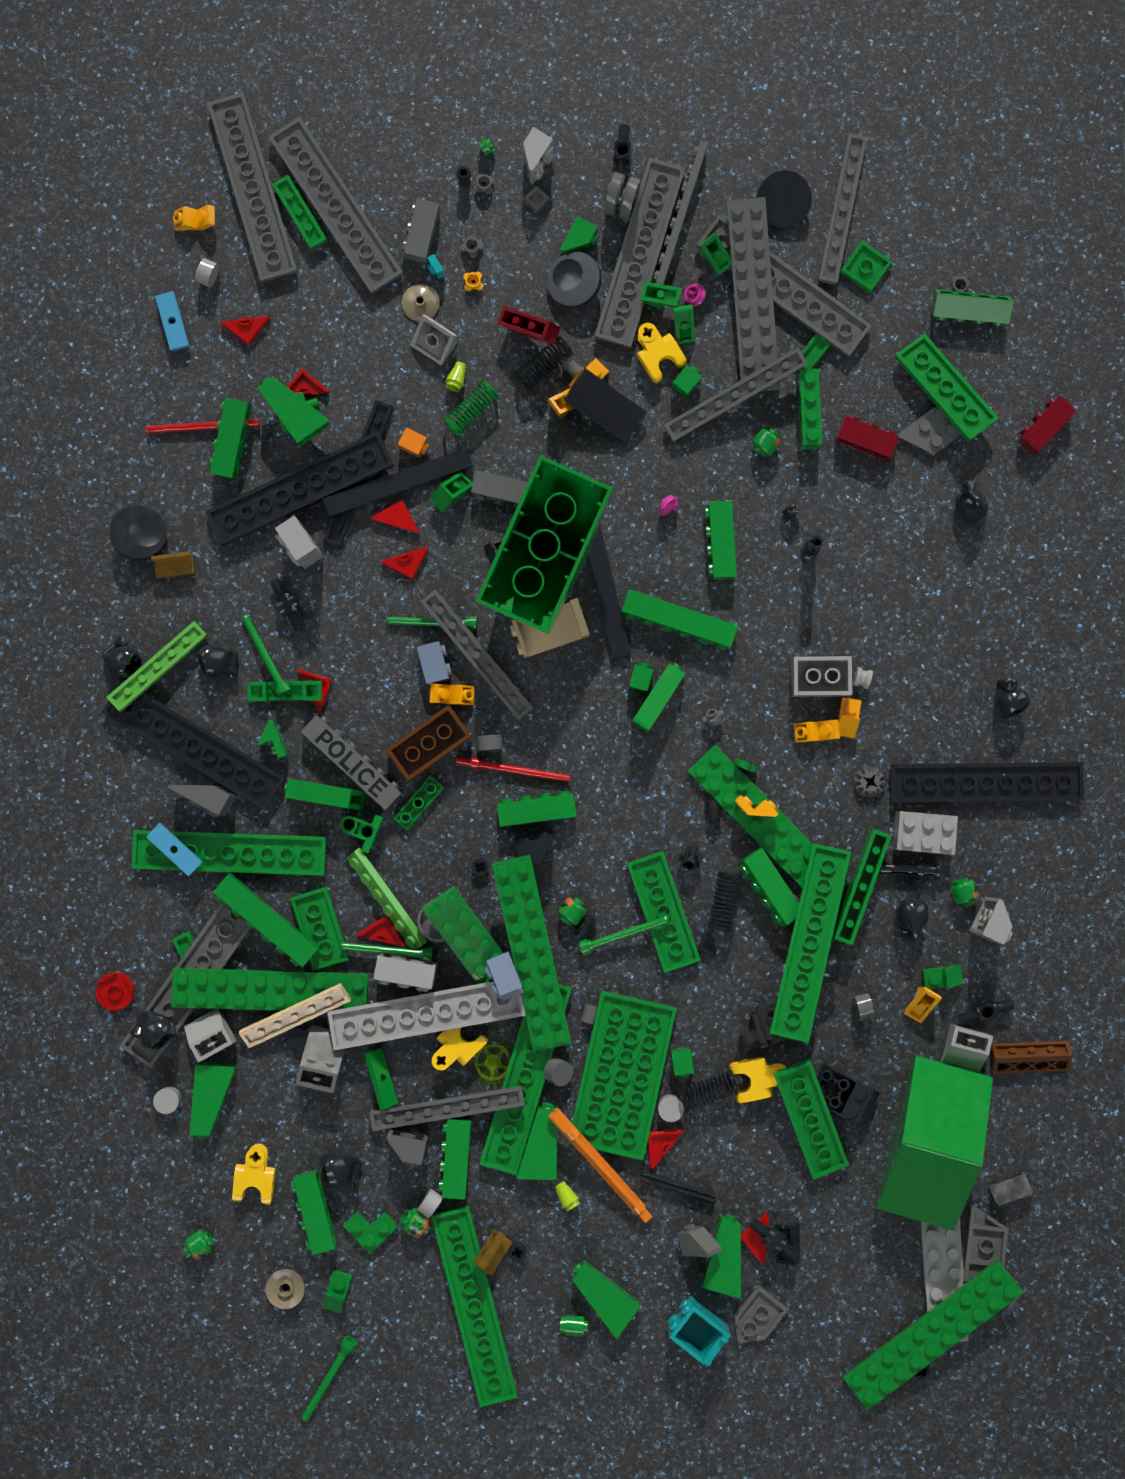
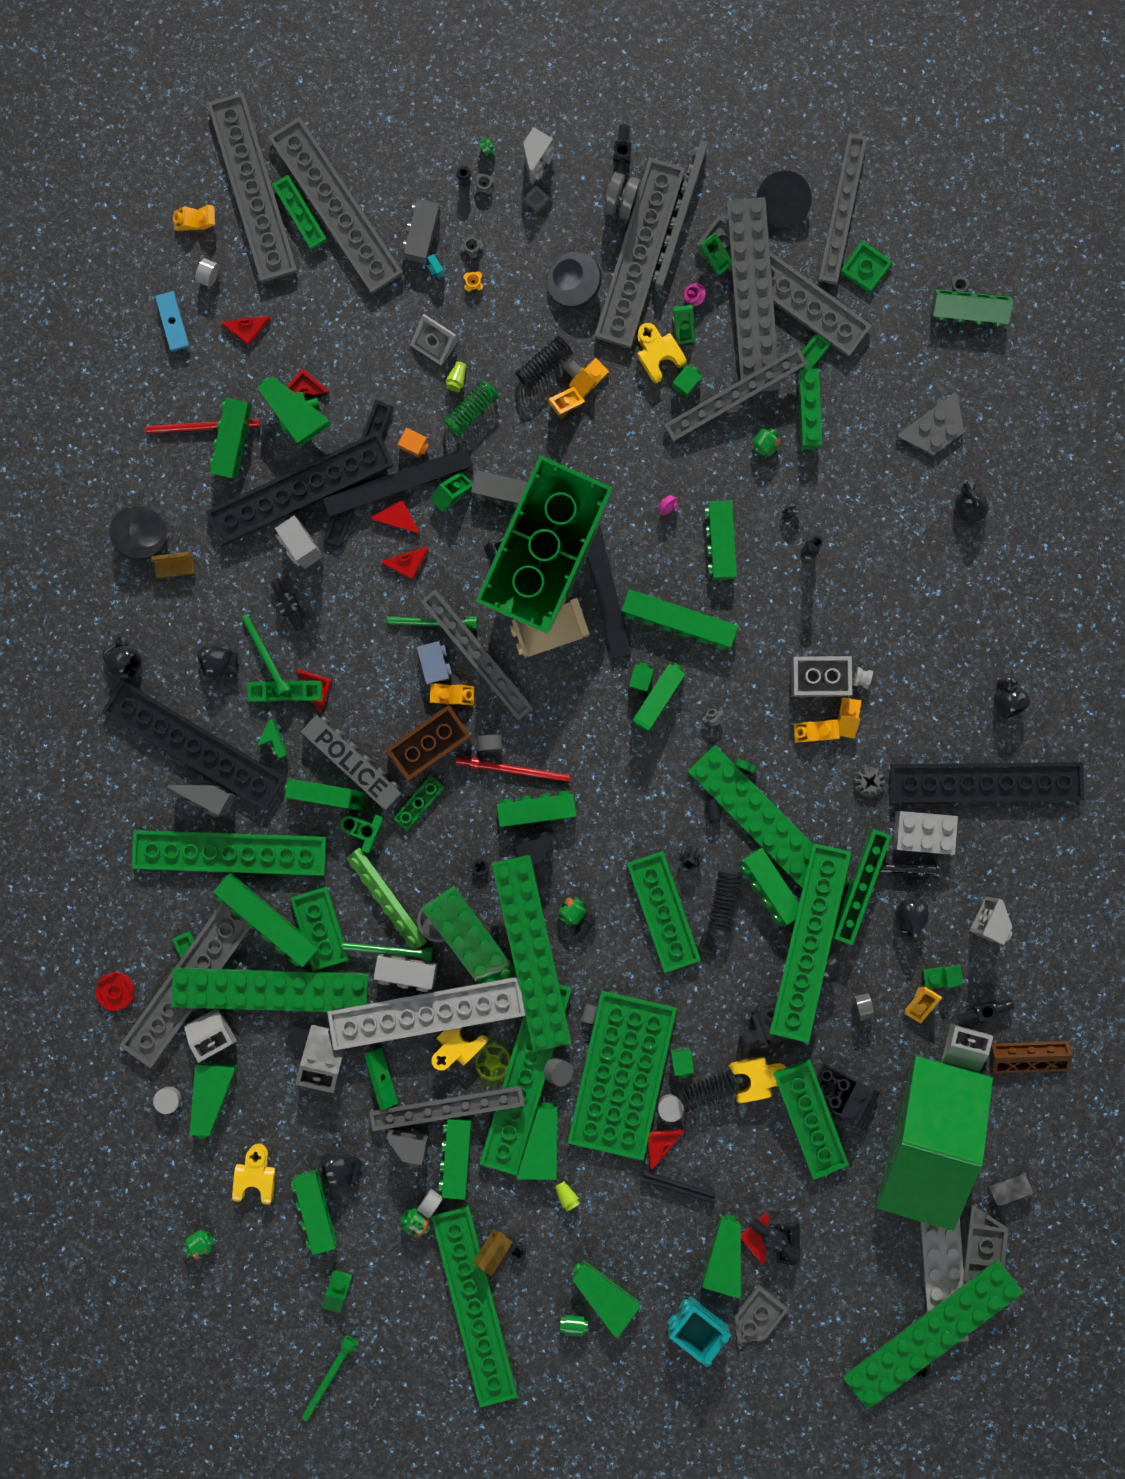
(153, 1030): black piece -> none
(157, 666): bright green plate -> none
(165, 841): dark azure tile -> none
(285, 1298): dark tan dish -> none
(294, 1015): tan tile -> none
(368, 1234): green plate -> none
(382, 931): red tile -> none
(415, 310): dark tan dish -> none
(505, 976): sand blue brick -> none
(528, 325): dark red brick -> none
(580, 237): green slope -> none
(588, 945): green piece -> none
(599, 1164): orange piece -> none
(604, 405): black tile -> none
(660, 295): green slope -> none
(697, 1242): dark grey slope -> none
(762, 809): light orange slope -> none
(867, 437): dark red brick -> none
(946, 387): green plate -> none
(964, 892): green head -> none
(1046, 424): dark red brick -> none

